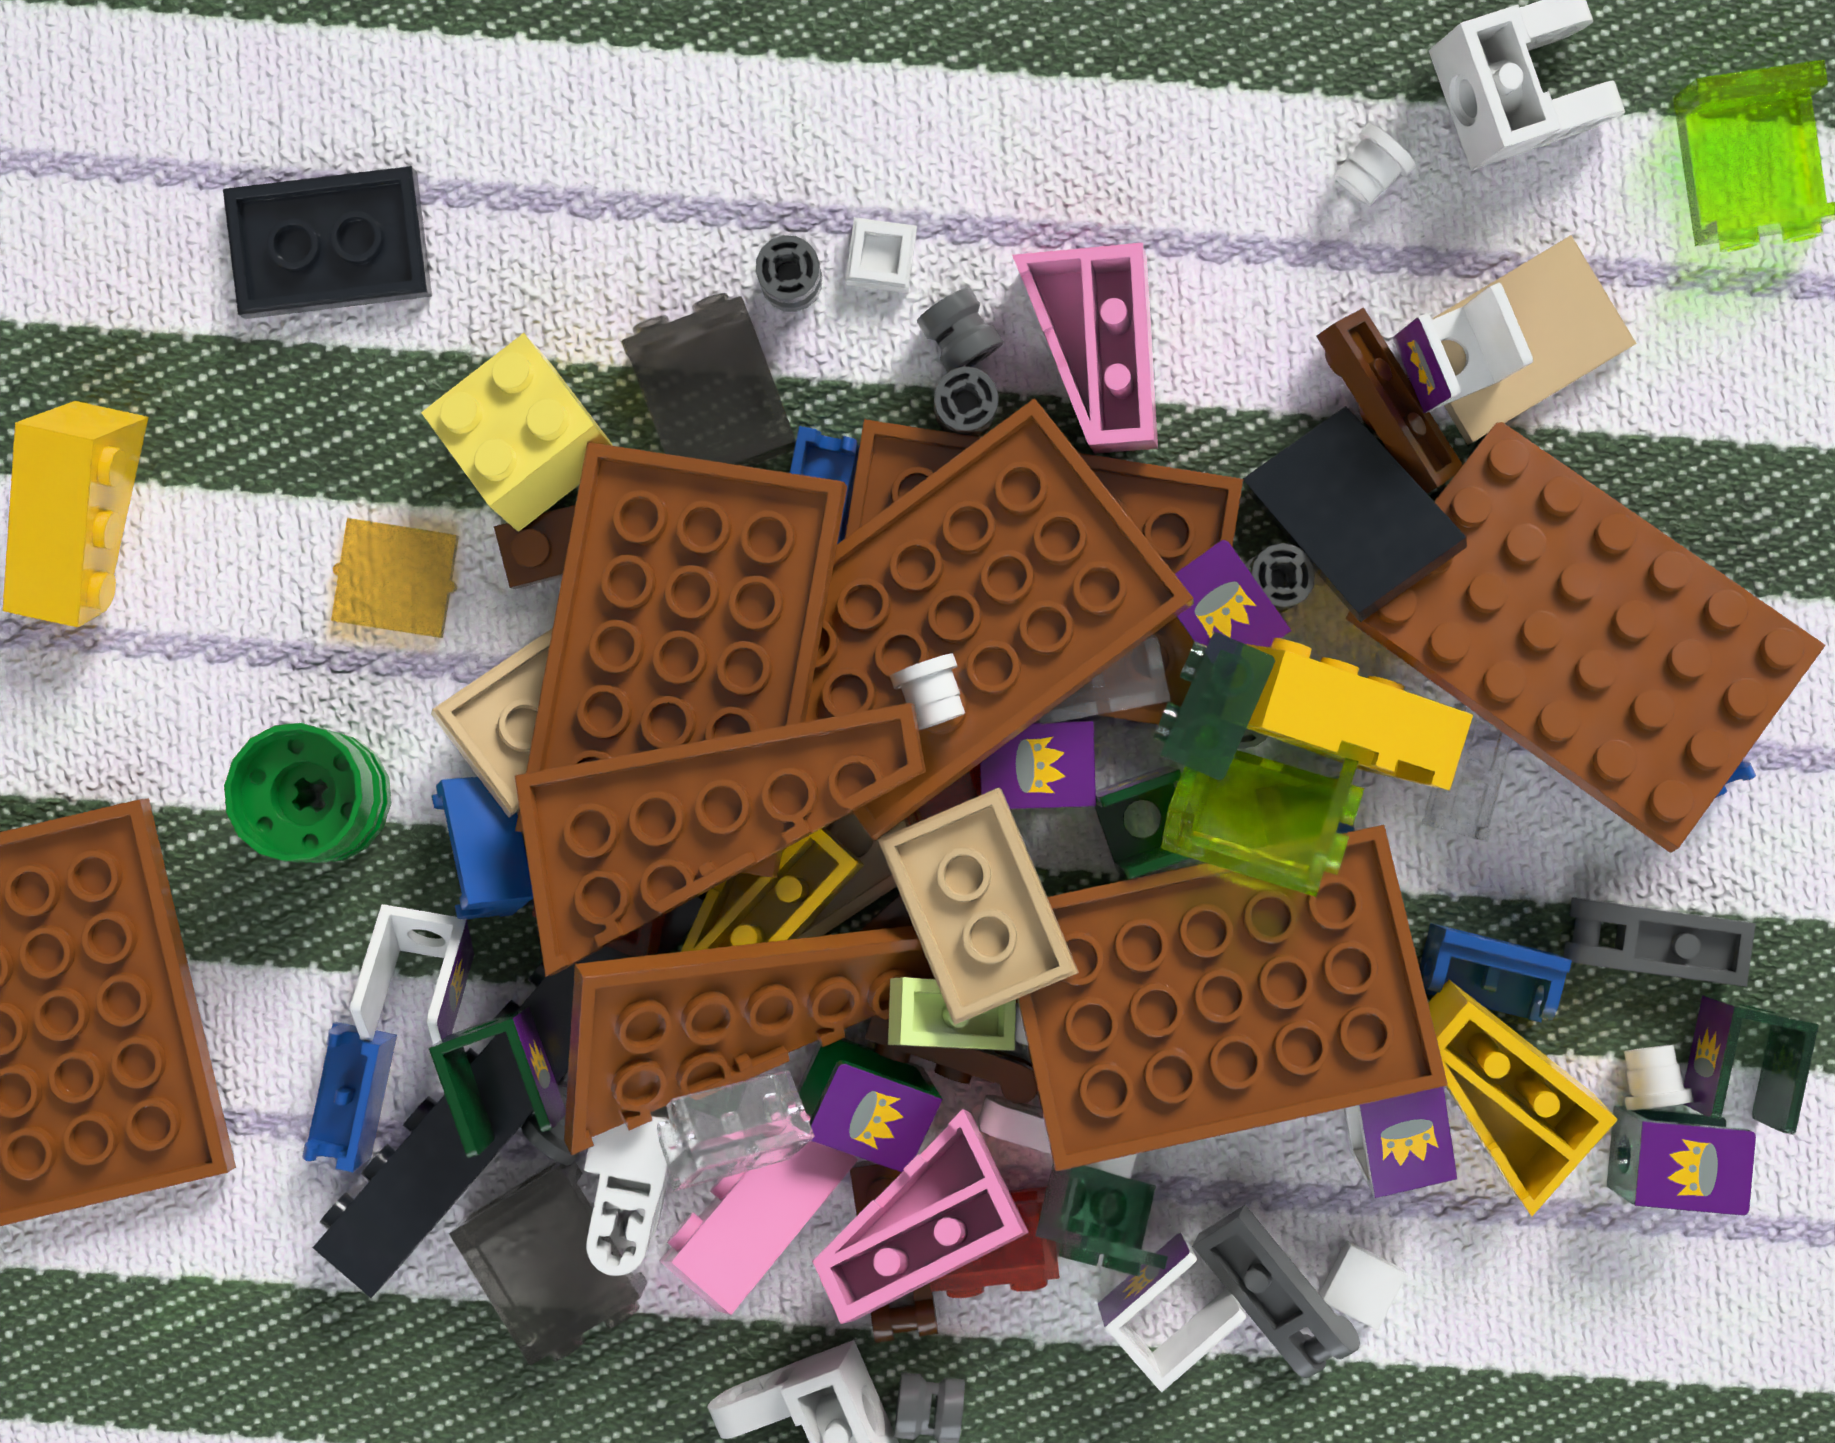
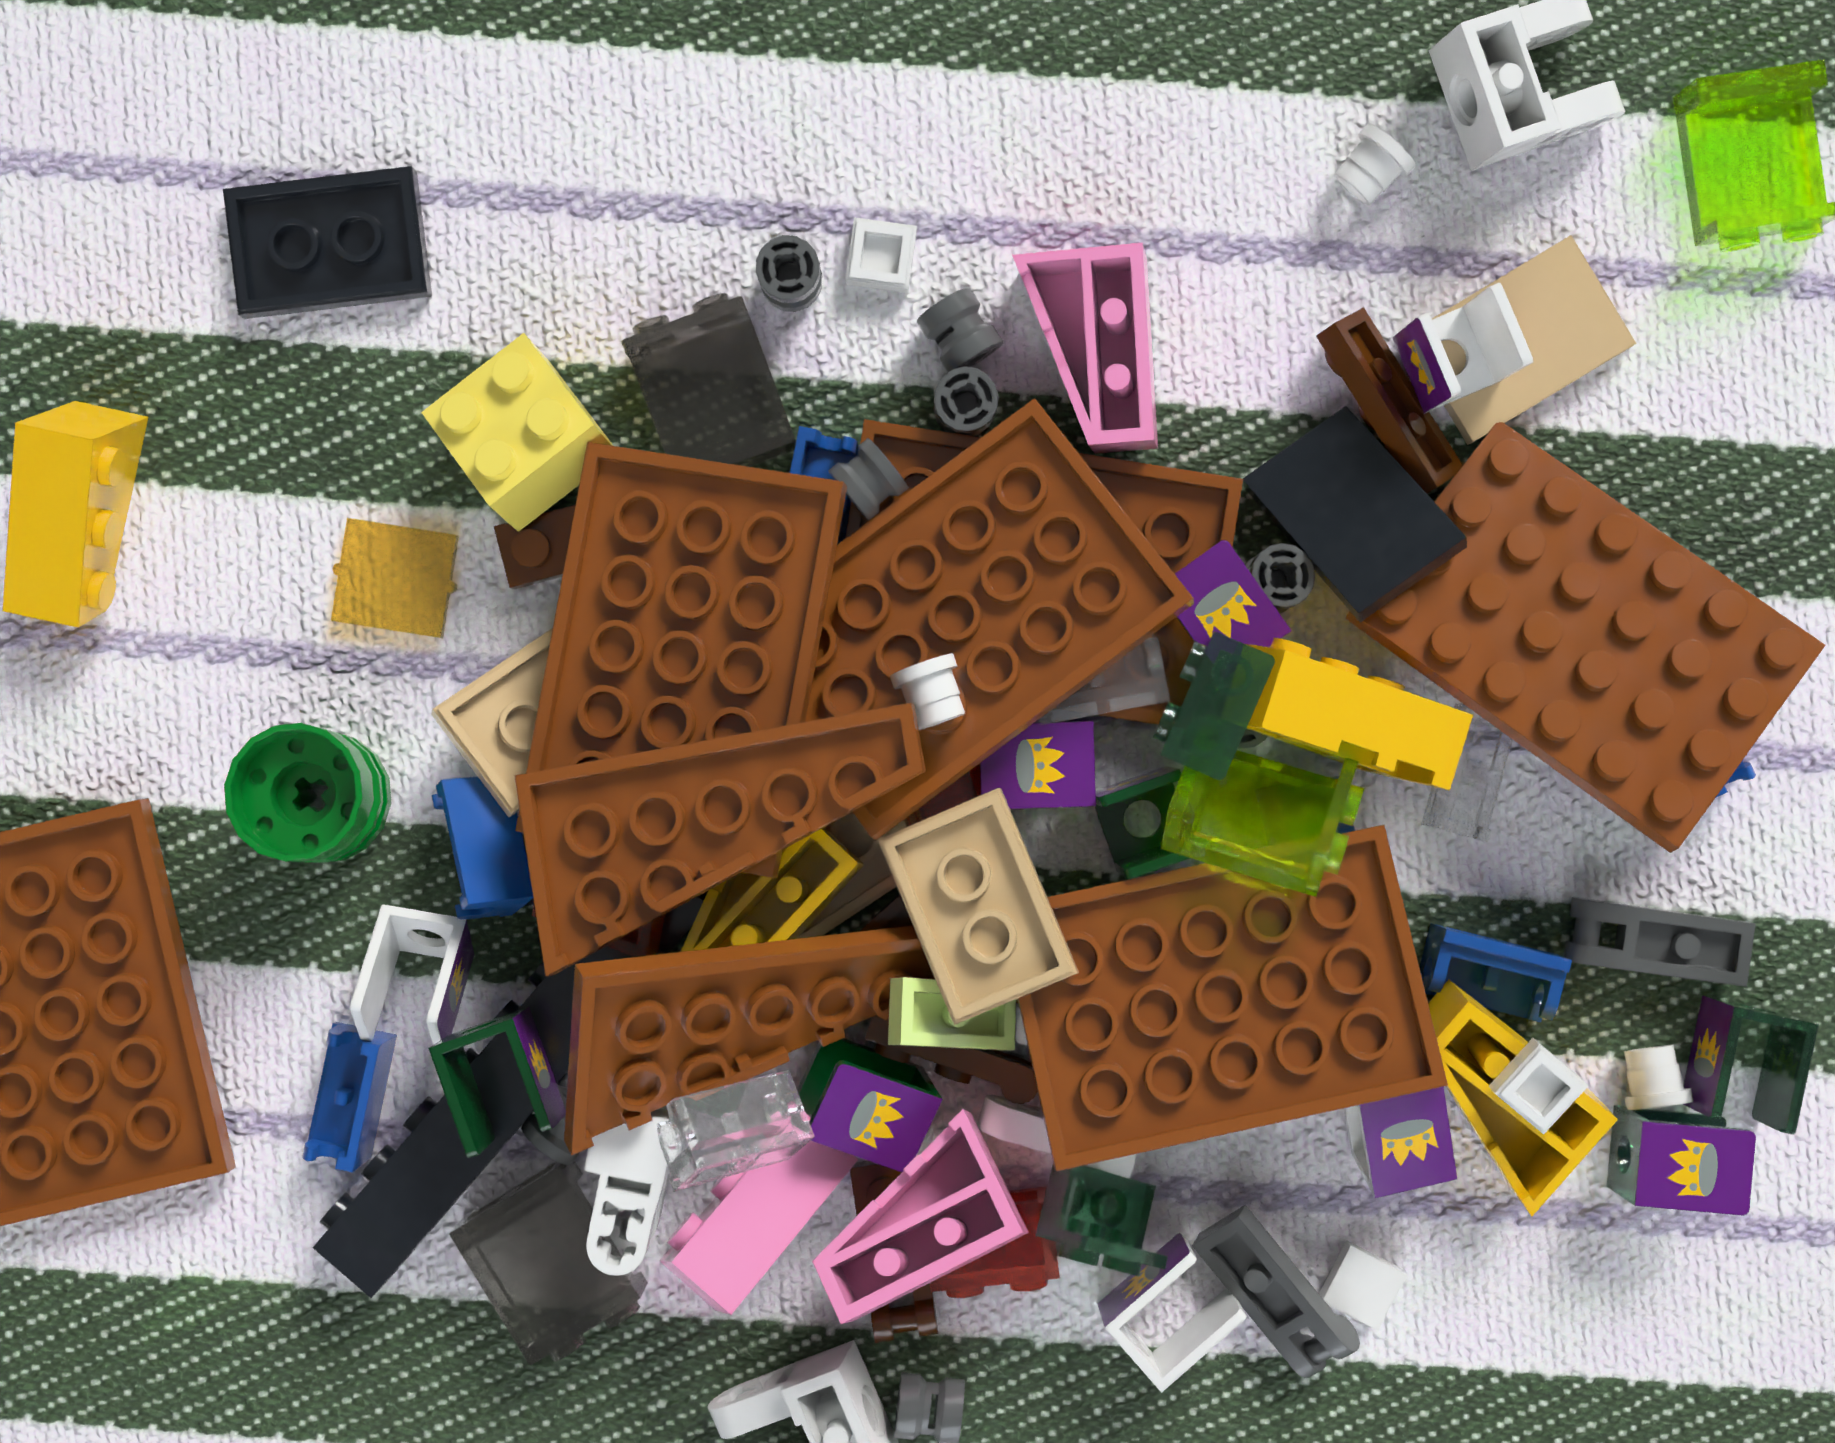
(869, 479): none -> dark grey wheel
(1538, 1086): none -> white tile

